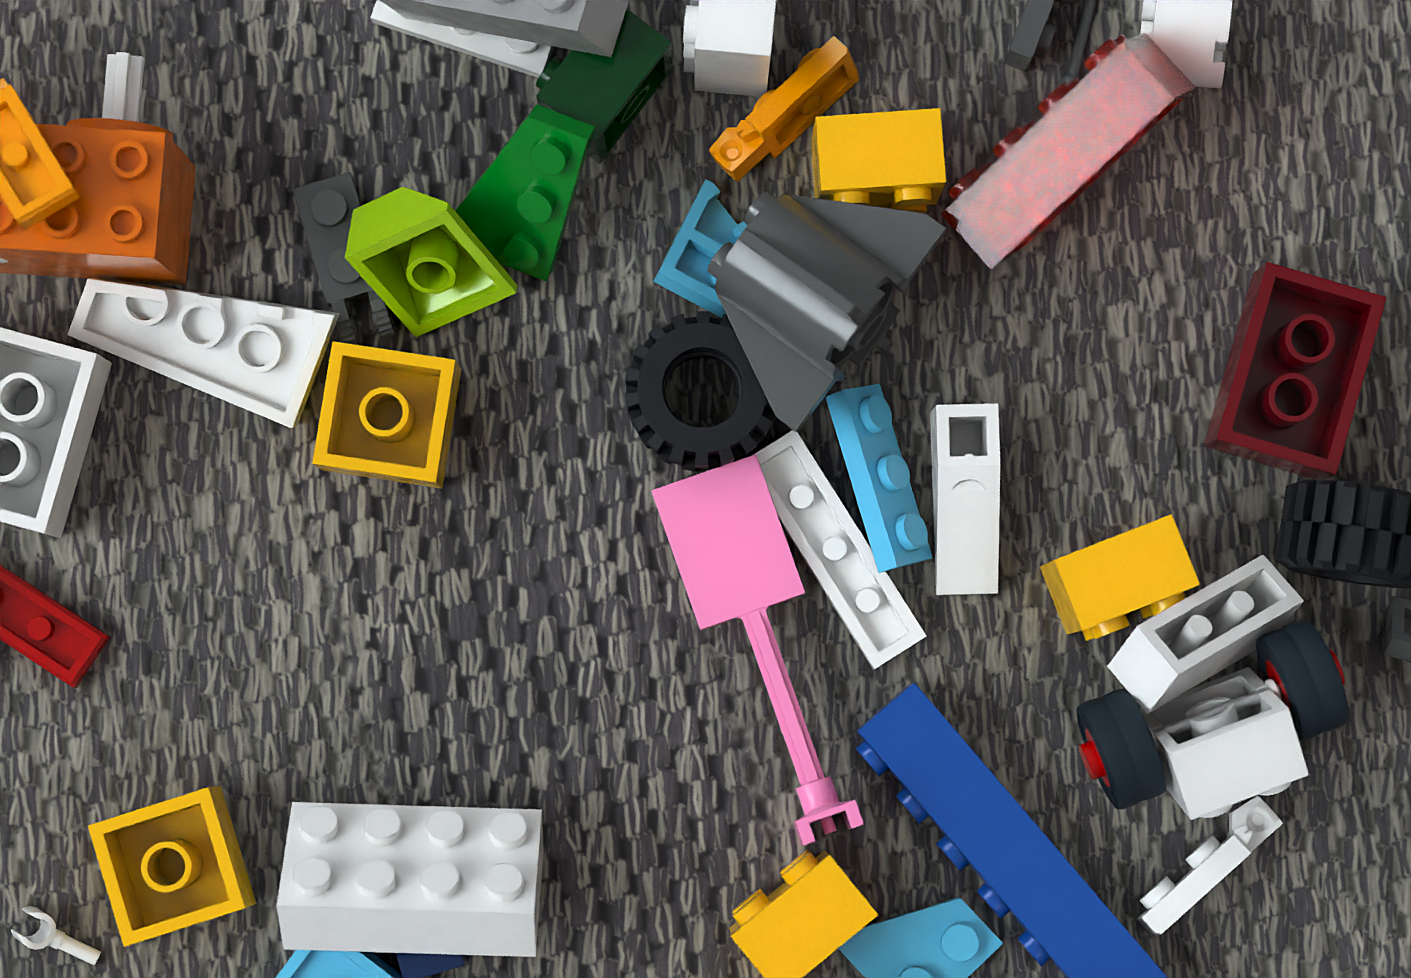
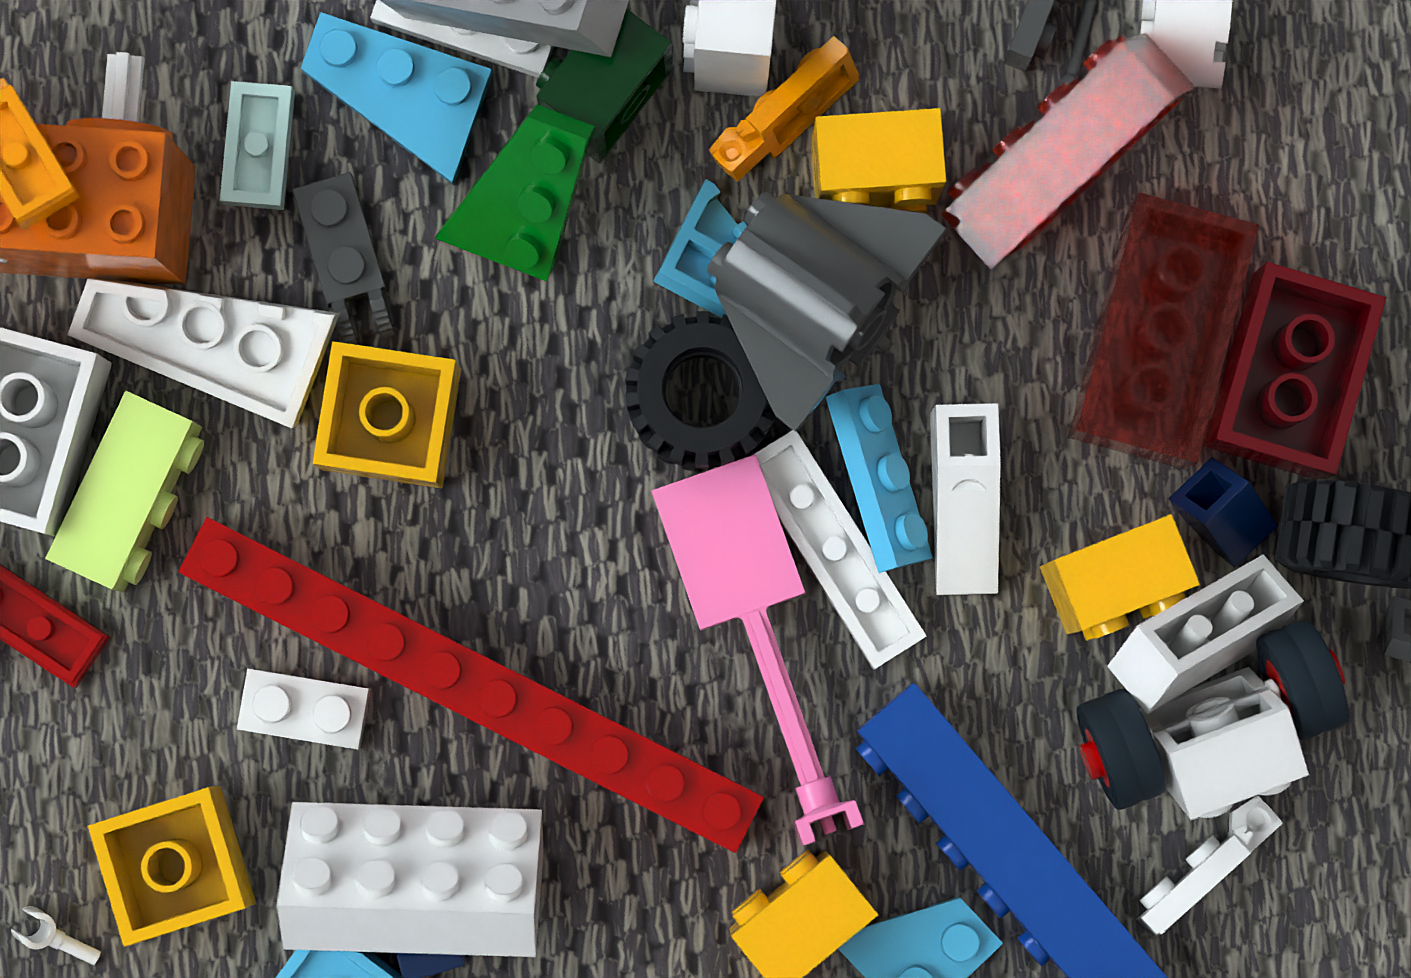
(126, 493): none -> yellowish green brick
(257, 145): none -> light aqua plate
(303, 709): none -> white plate
(402, 88): none -> medium azure wing
(423, 260): lime slope -> none
(471, 684): none -> red brick
(1163, 331): none -> clear red brick
(1224, 511): none -> dark blue brick

